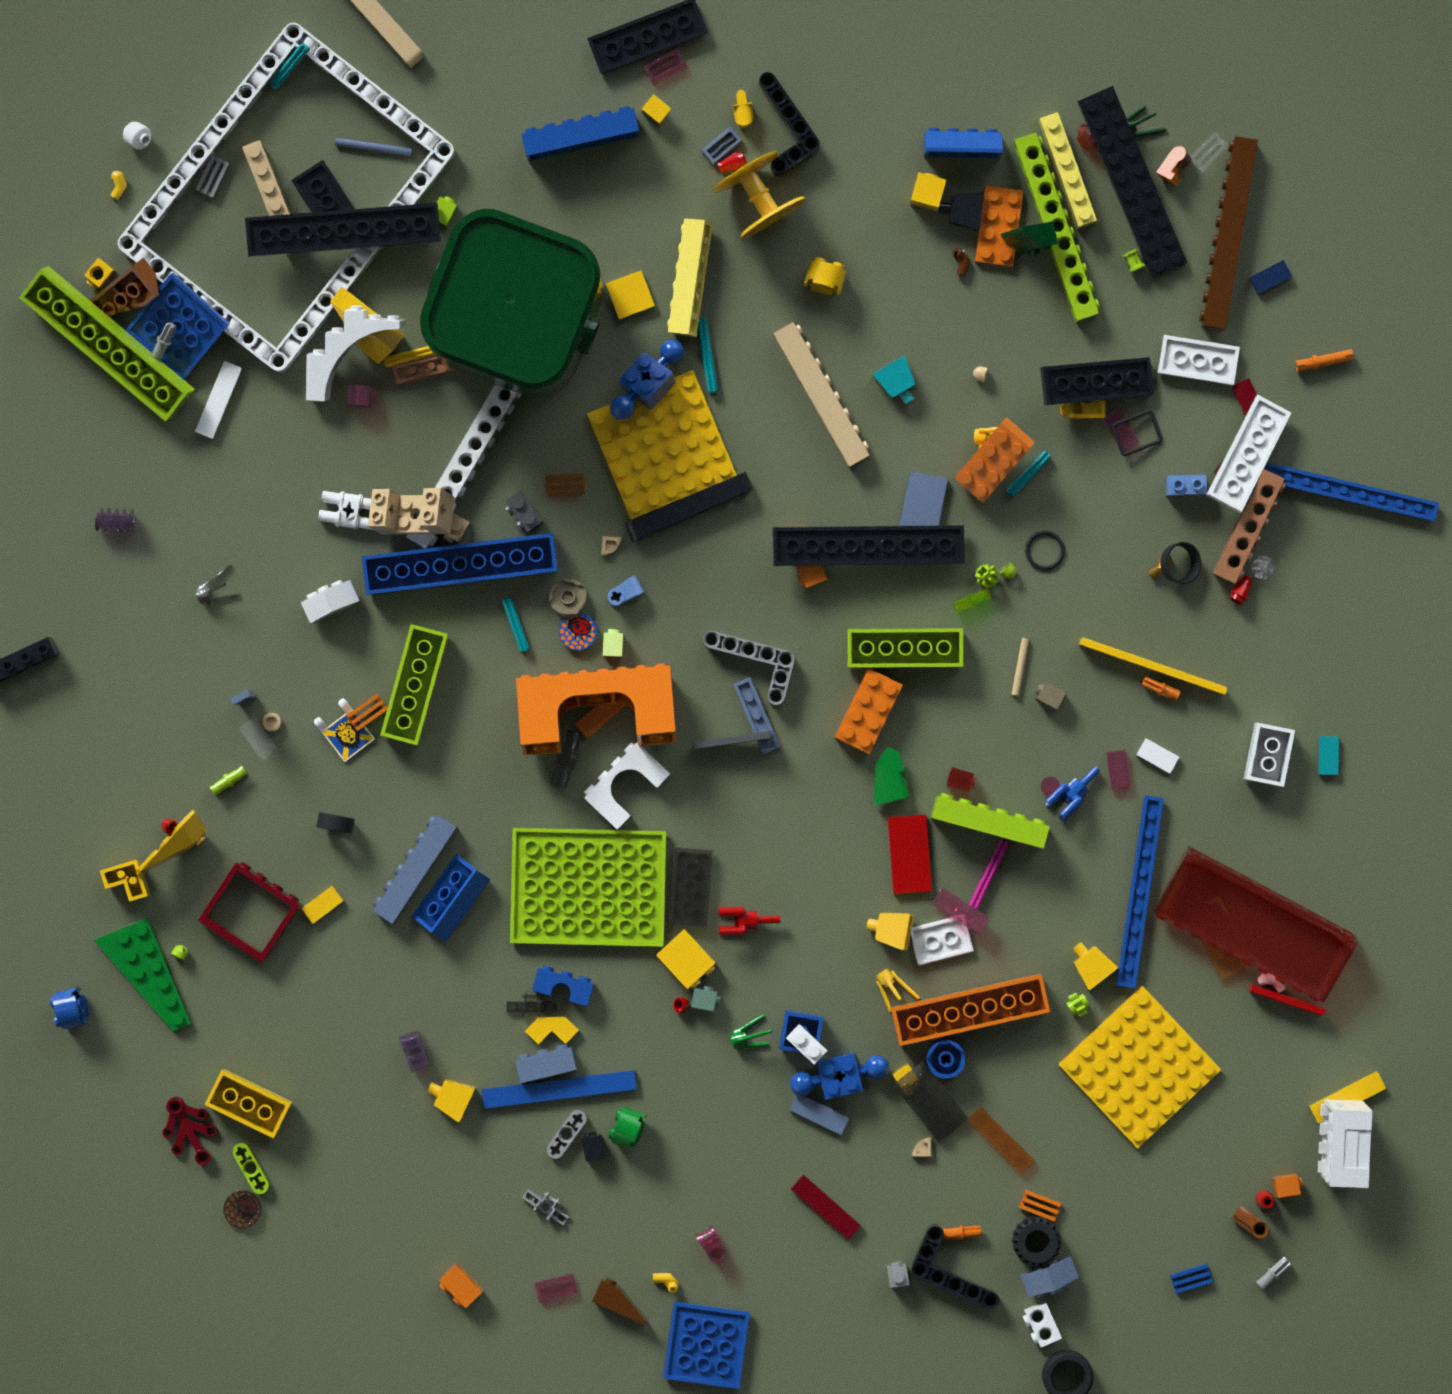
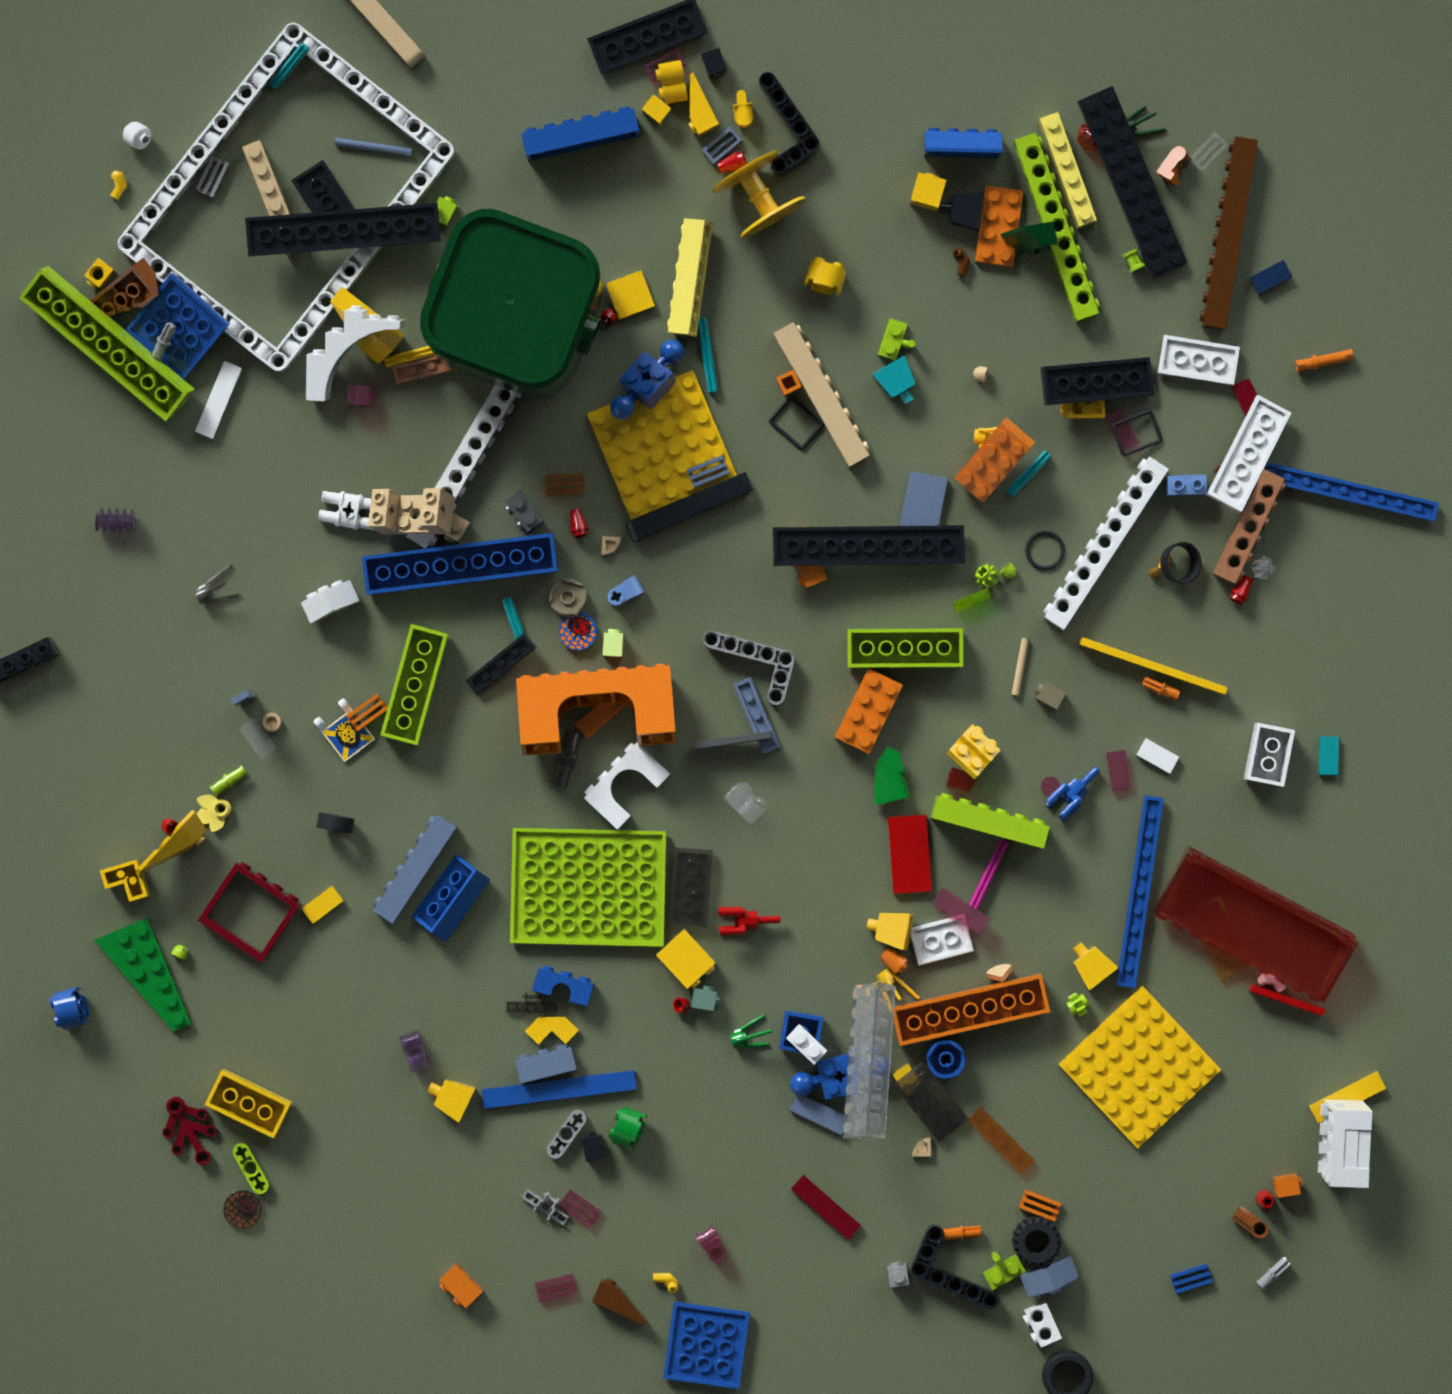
(209, 812): none -> light yellow plate
(501, 663): none -> black tile
(573, 1212): none -> clear pink tile
(577, 524): none -> red cone
(608, 316): none -> red hinge
(672, 82): none -> yellow brick
(701, 114): none -> yellow slope
(714, 63): none -> black brick
(722, 465): none -> sand blue tile
(745, 802): none -> clear brick
(788, 383): none -> orange brick
(806, 411): none -> black piece
(869, 1062): none -> clear brick
(894, 339): none -> lime plate
(894, 960): none -> orange brick
(973, 751): none -> yellow plate
(999, 972): none -> tan tile
(1003, 1271): none -> lime plate
(1157, 472): none -> white brick

